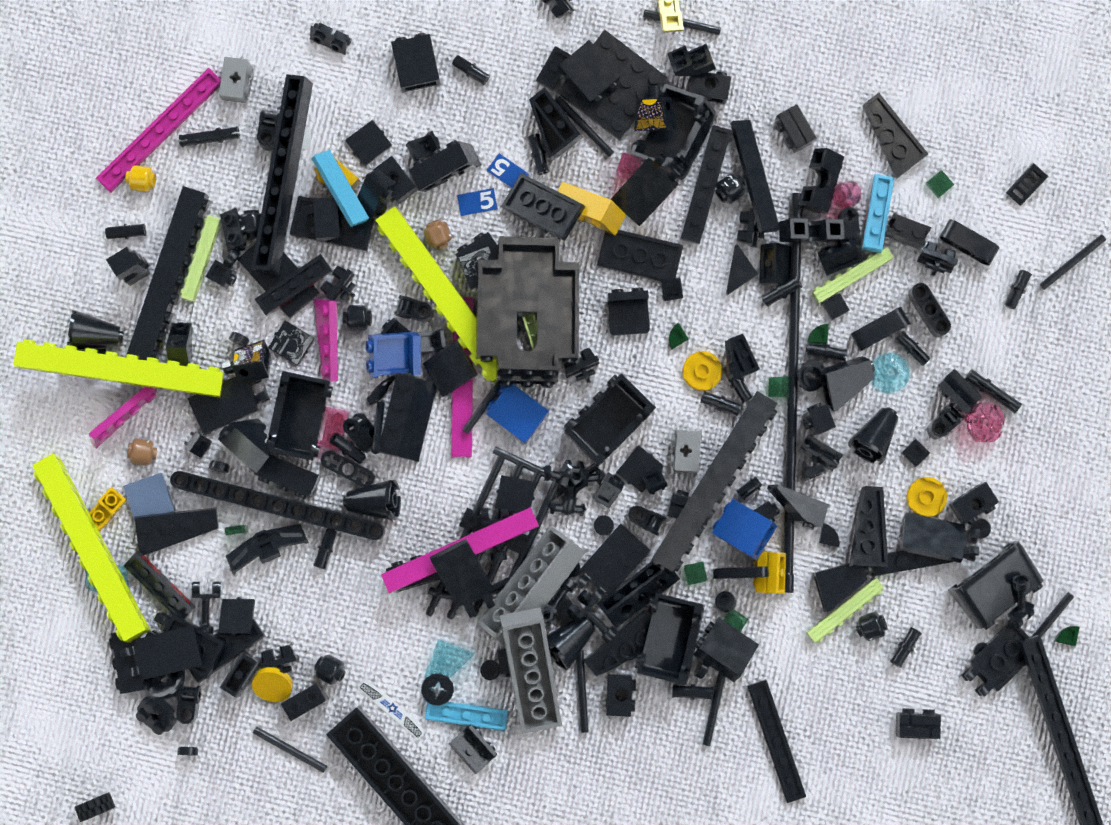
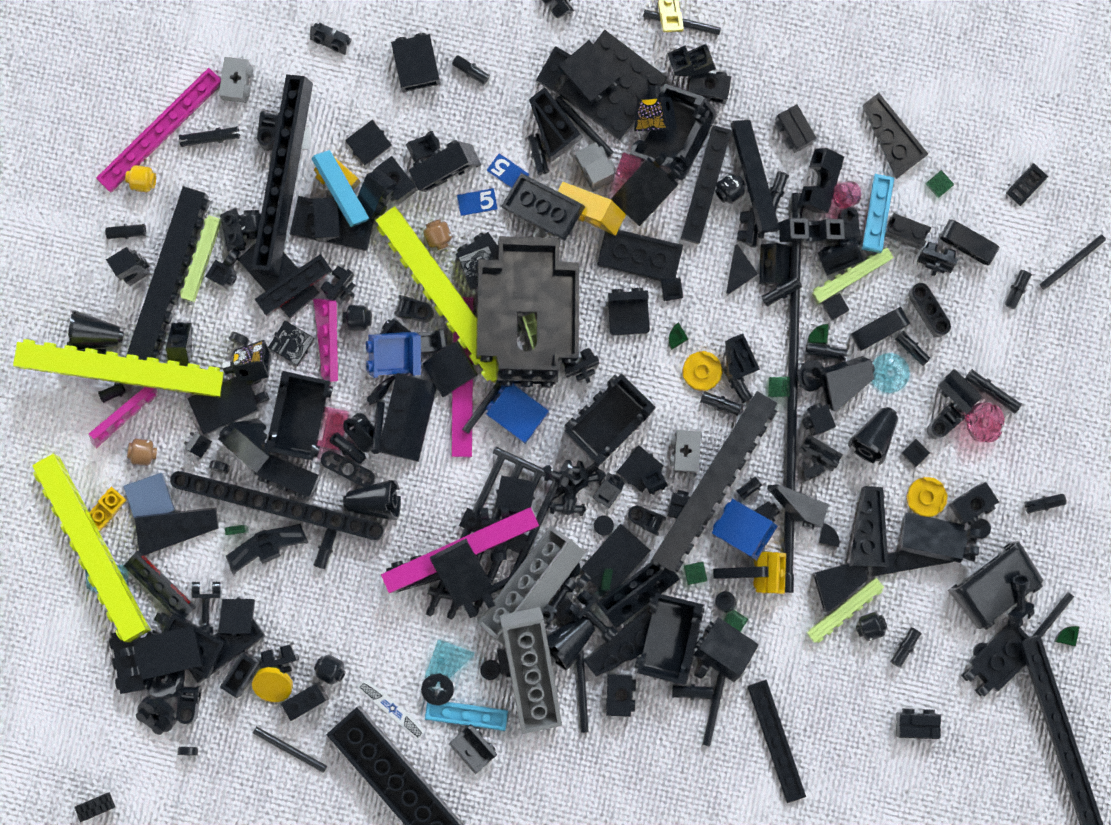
(112, 392): none -> black pin
(595, 166): none -> light grey brick
(606, 579): none -> clear green tile
(778, 186): none -> black pin
(1045, 503): none -> black axle

